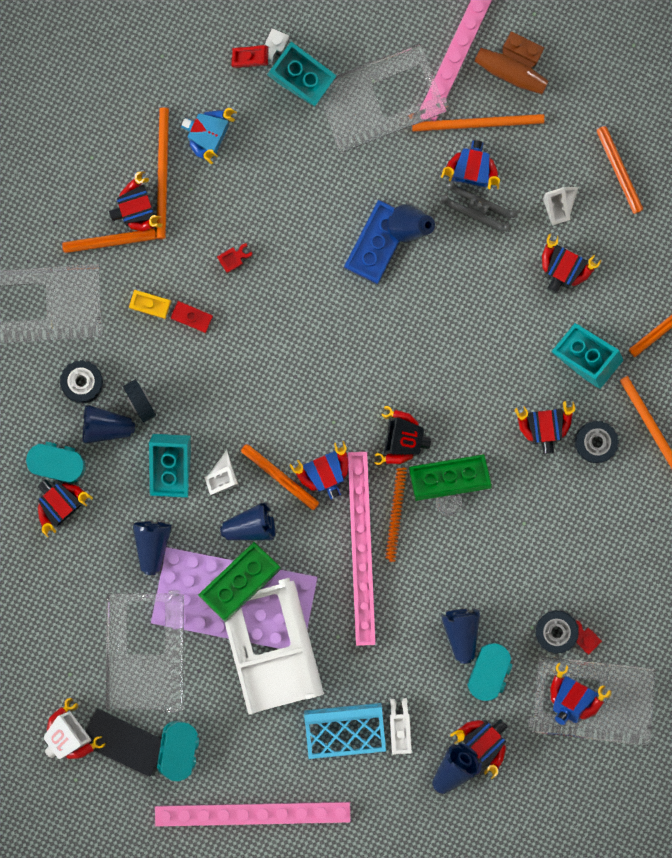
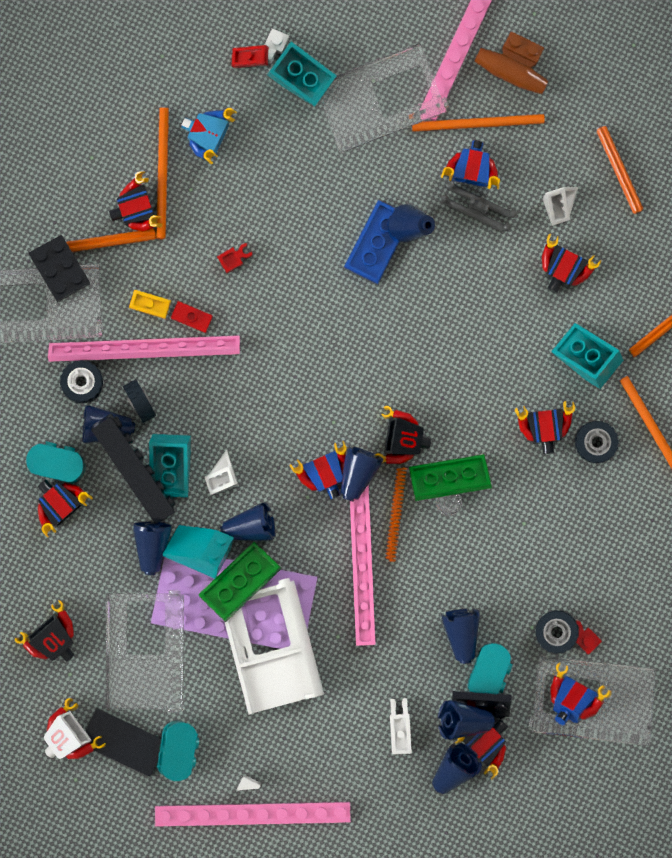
(51, 638): none -> torso
(59, 268): none -> black plate
(133, 468): none -> black brick
(144, 348): none -> bright pink plate
(199, 549): none -> teal slope
(248, 783): none -> white slope
(280, 477): orange axle -> none
(346, 714): medium azure fence -> none
(358, 472): none -> dark blue cone
(463, 720): none -> dark blue cone
(496, 704): none -> black plate

